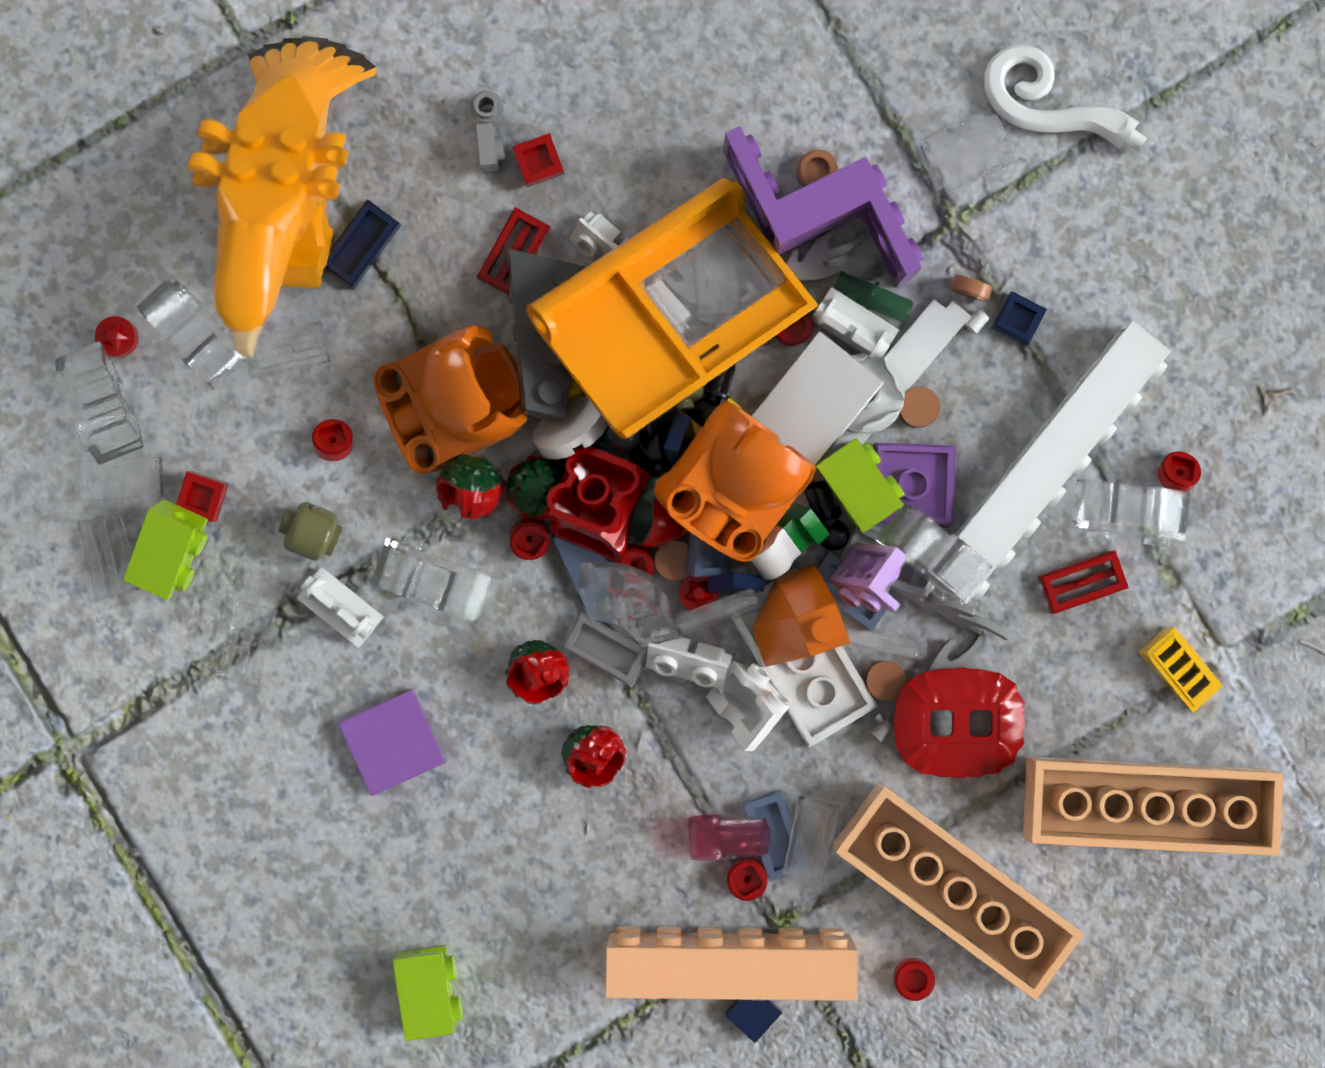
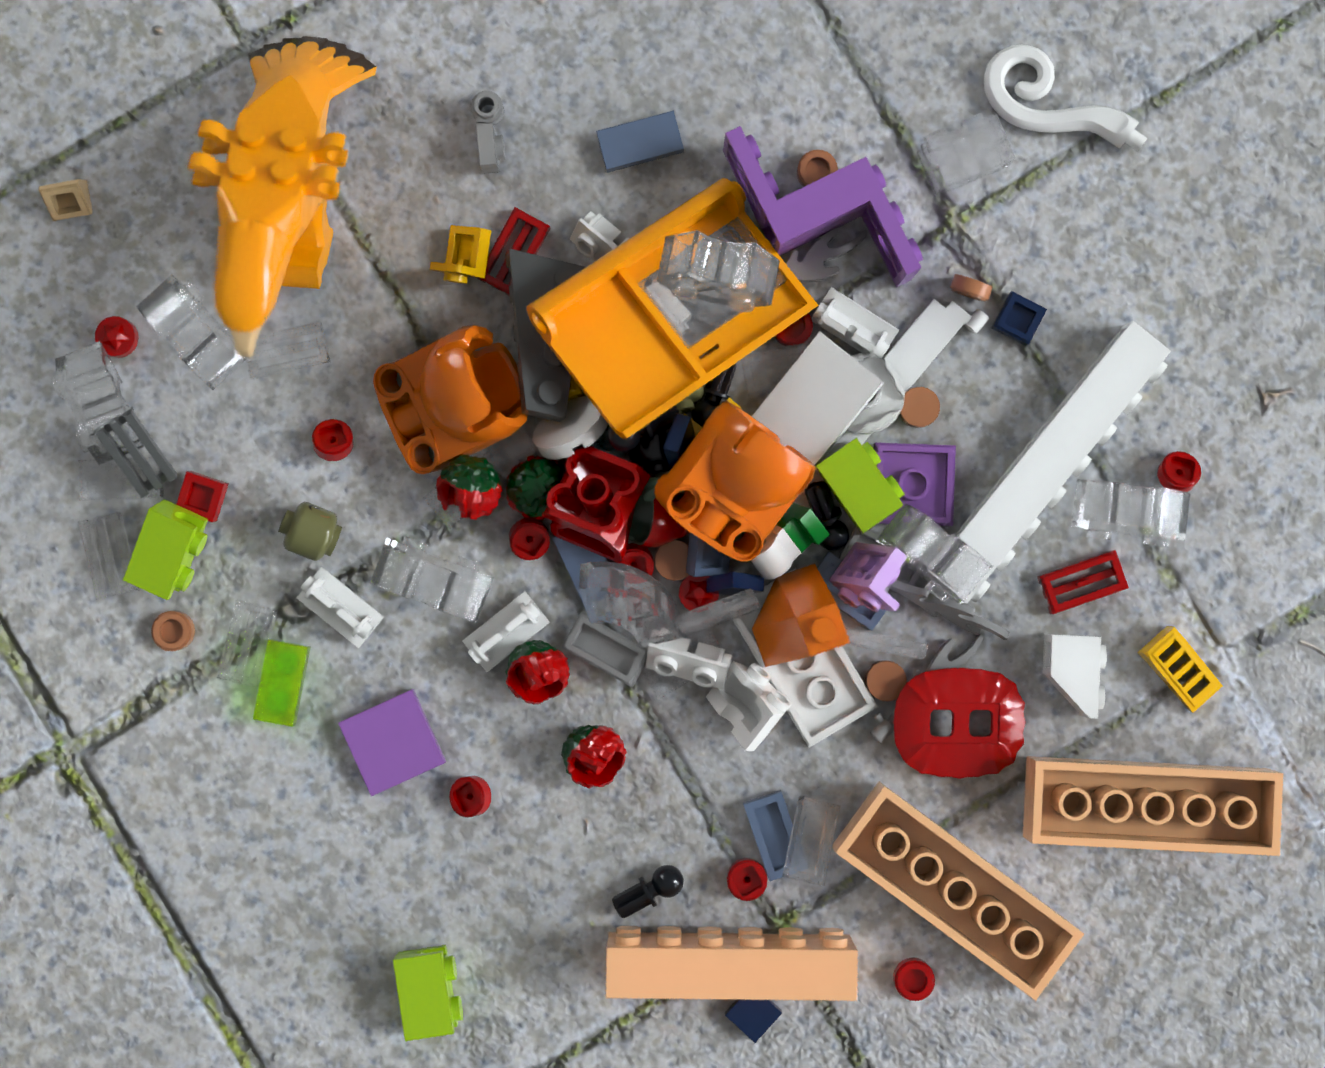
(67, 199): none -> tan slope
(154, 480): none -> dark grey tile
(173, 630): none -> nougat tile
(281, 682): none -> clear neon green plate
(361, 243): dark blue tile -> none
(465, 254): none -> yellow bracket
(470, 796): none -> red tile
(505, 631): none -> white hinge
(538, 160): red plate -> none
(640, 141): none -> sand blue tile
(666, 882): none -> black axle
(715, 837): clear pink piece -> none
(718, 271): none -> clear brick
(874, 297): clear green axle -> none
(1074, 669): none -> white slope

